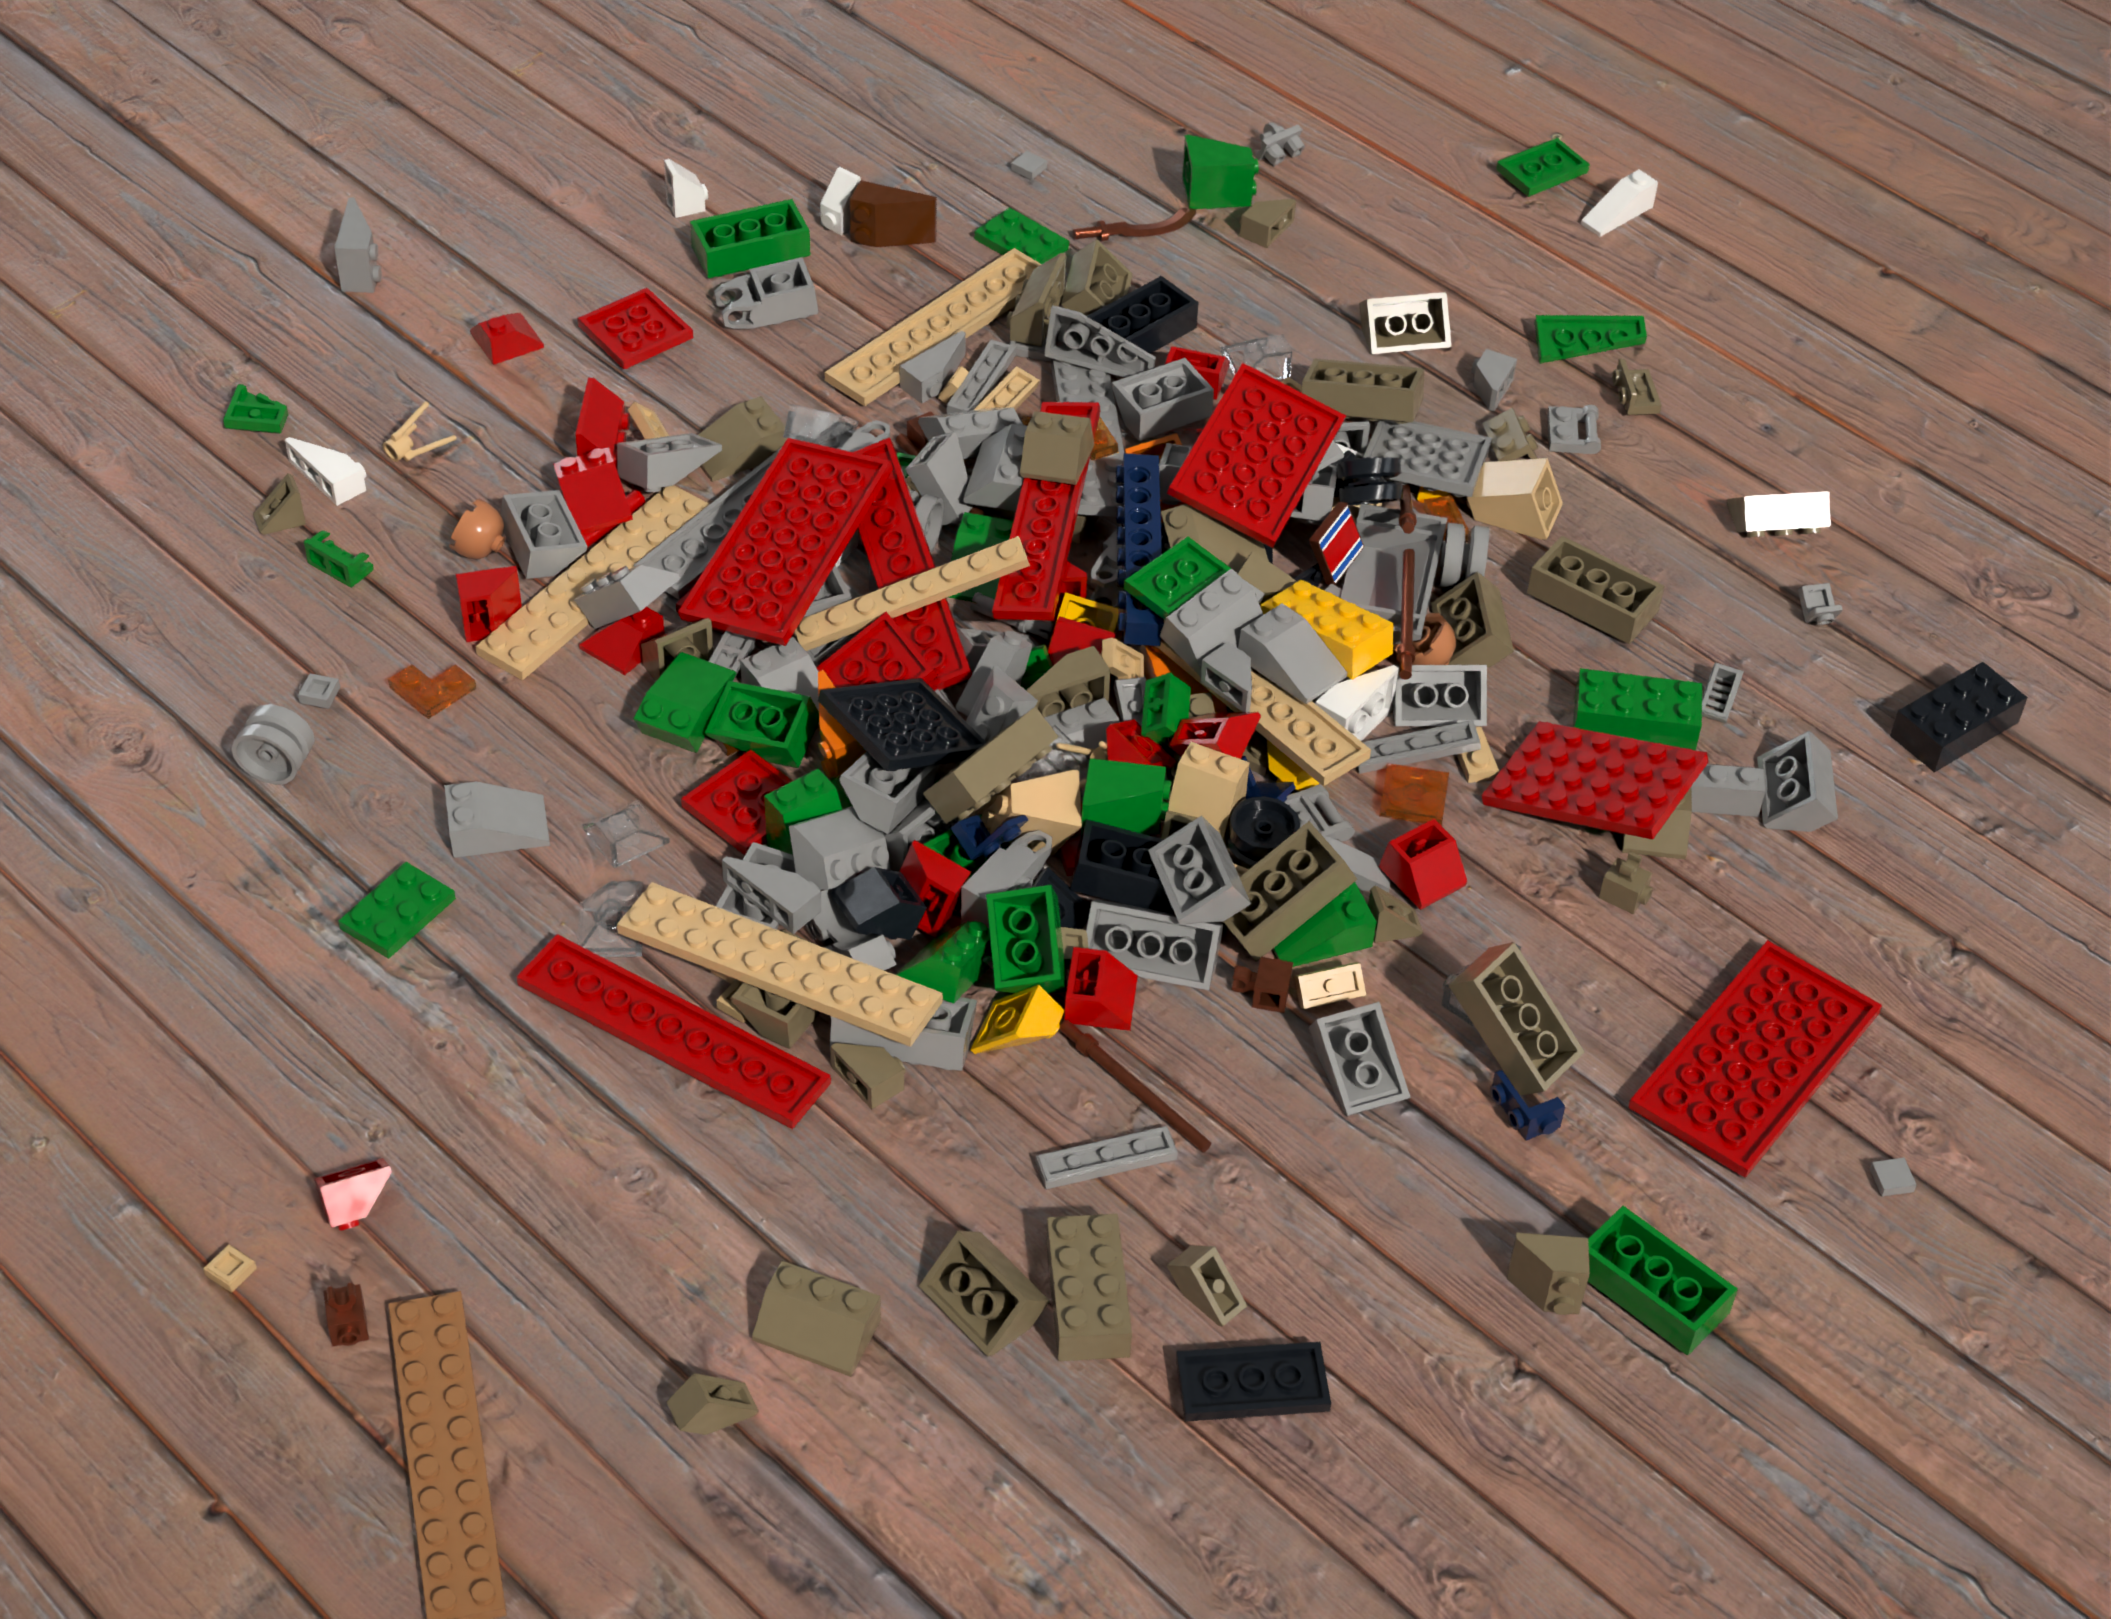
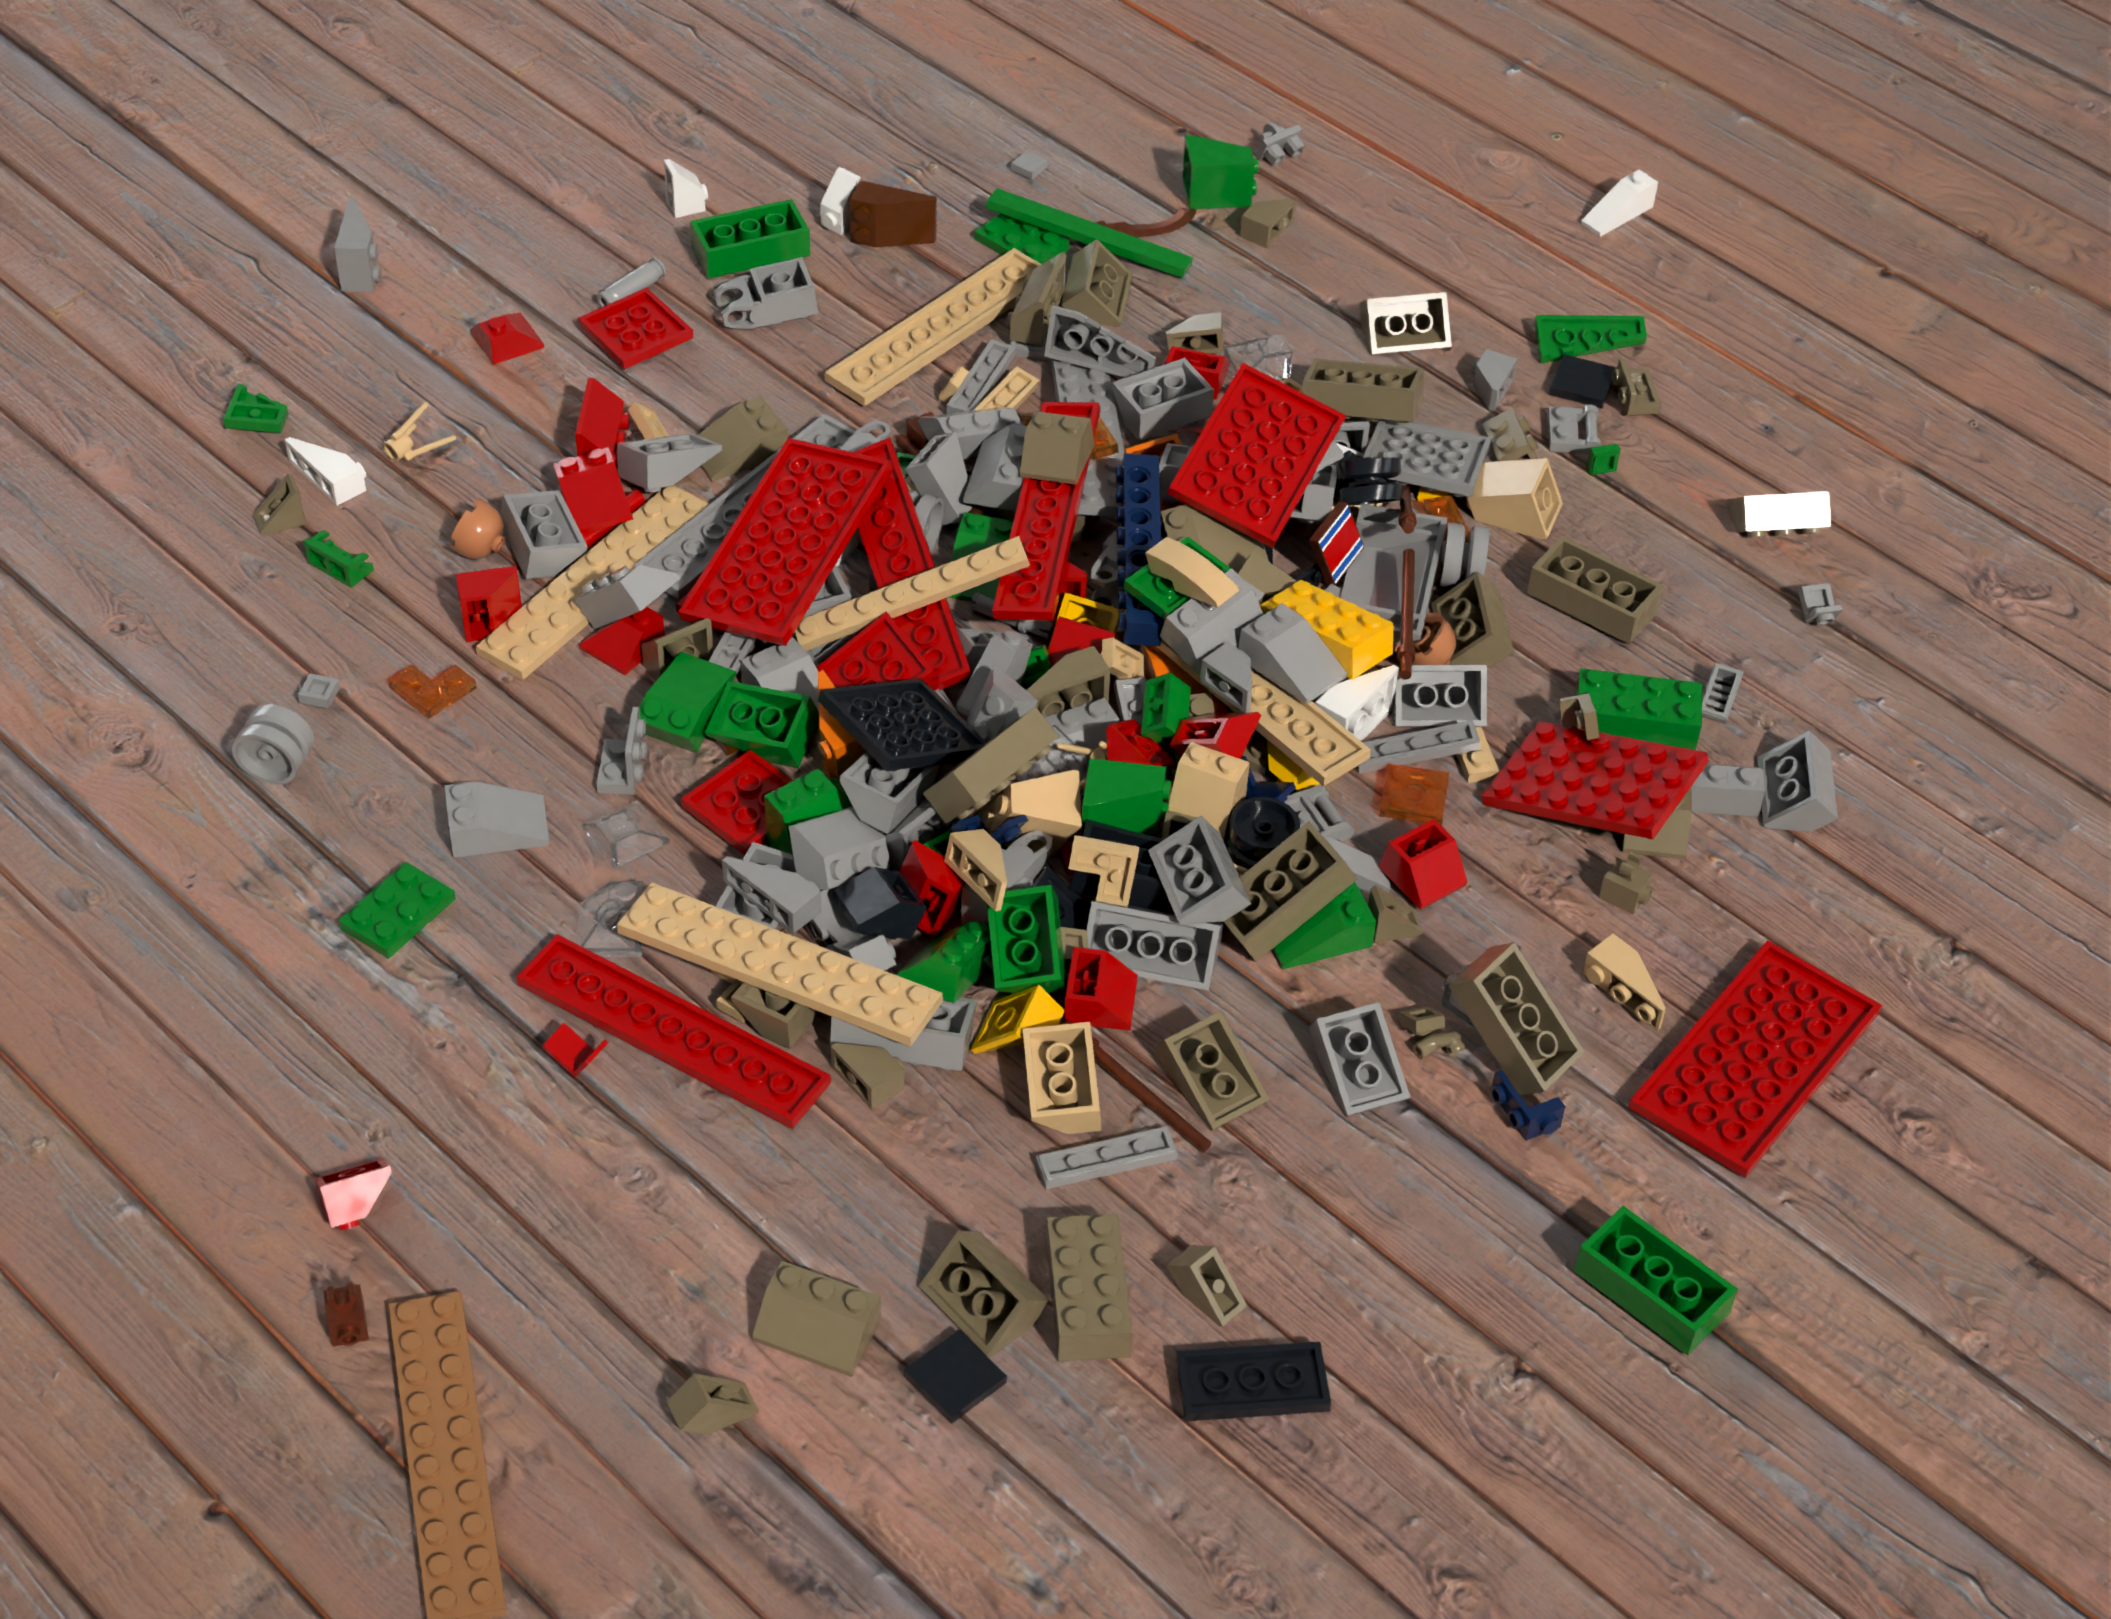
(230, 1268): tan tile -> none
(571, 1049): none -> red bracket
(621, 759): none -> light grey bracket
(634, 281): none -> light grey axle
(816, 425): clear slope -> none
(931, 370): light grey slope -> none
(955, 1376): none -> black tile
(979, 863): none -> tan slope
(1062, 1077): none -> tan slope
(1087, 231): none -> green tile
(1111, 861): none -> tan plate
(1150, 315): black brick -> none
(1190, 572): none -> tan slope
(1199, 333): none -> dark tan slope
(1212, 1071): none -> dark tan slope
(1269, 984): copper brick -> none
(1330, 985): plate -> none
(1422, 1020): none -> dark tan plate
(1438, 1040): none -> dark tan arm
(1542, 167): green plate -> none
(1550, 1270): dark tan slope -> none
(1581, 713): none -> dark tan bracket
(1582, 381): none -> black tile
(1603, 459): none -> green tile
(1623, 976): none -> tan slope
(1893, 1177): light grey tile -> none
(1958, 716): black brick -> none

